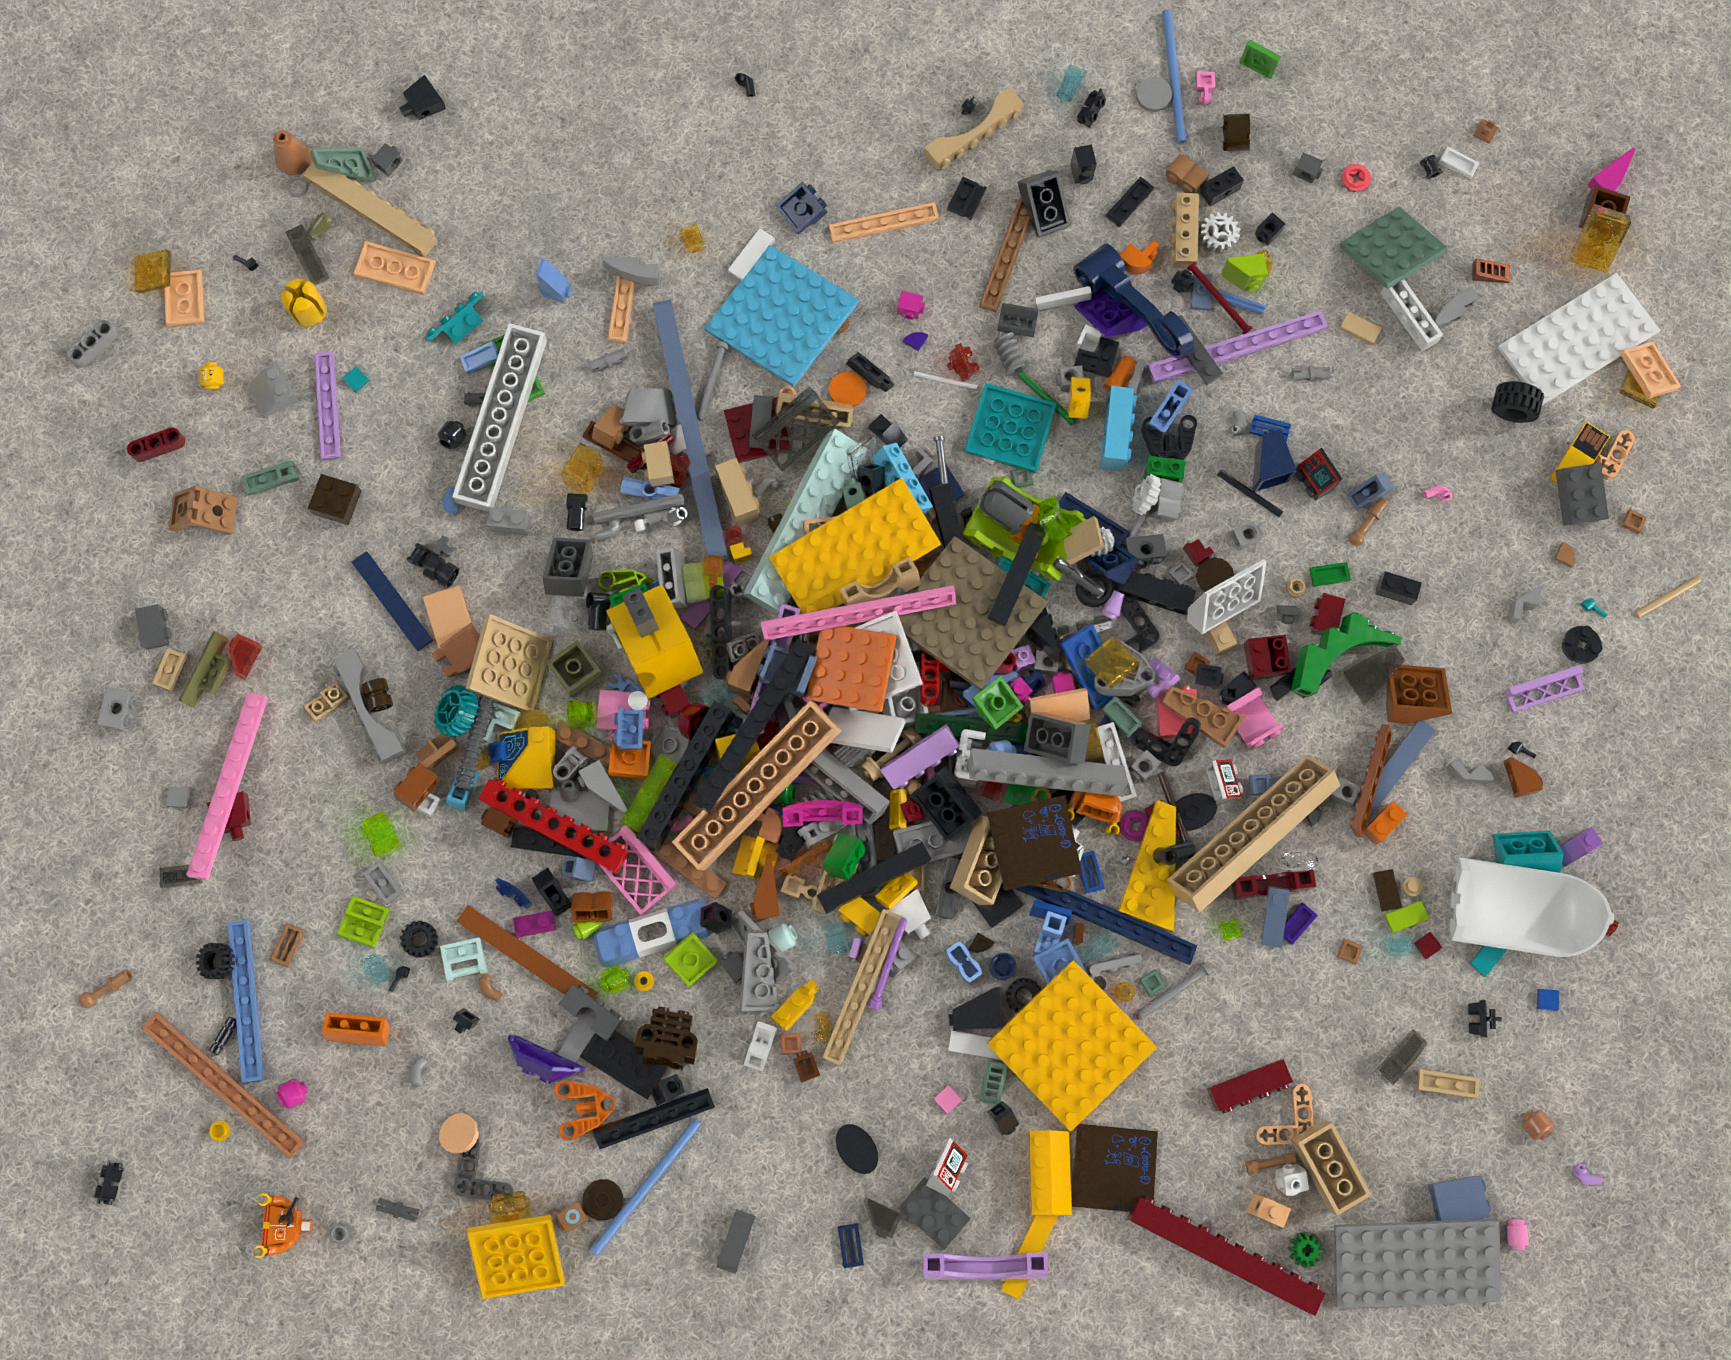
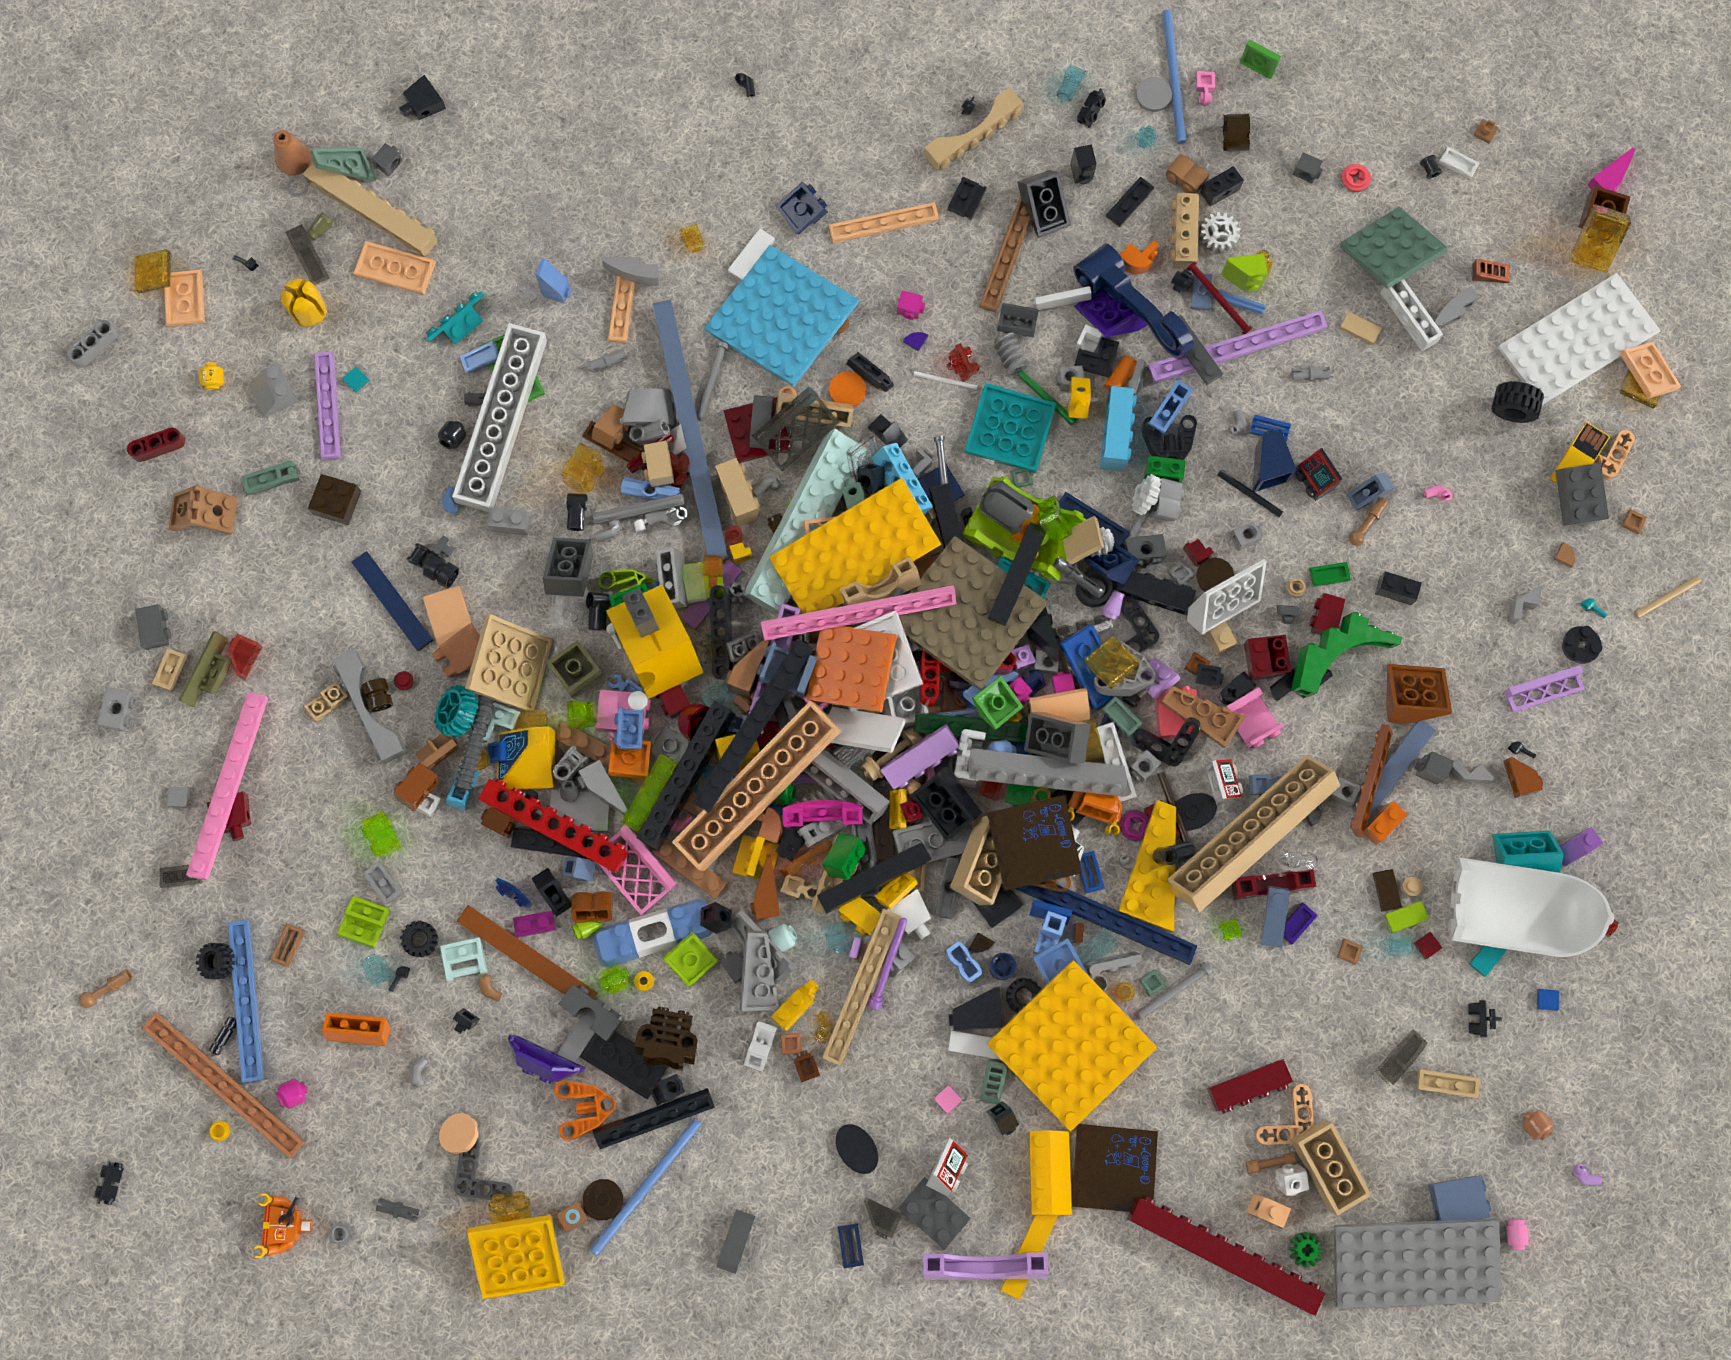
(403, 680): none -> dark red plate
(1146, 136): none -> clear light blue gear
(1273, 223): black brick -> none
(1373, 672): clear smoke wing -> none
(1433, 767): none -> dark grey brick

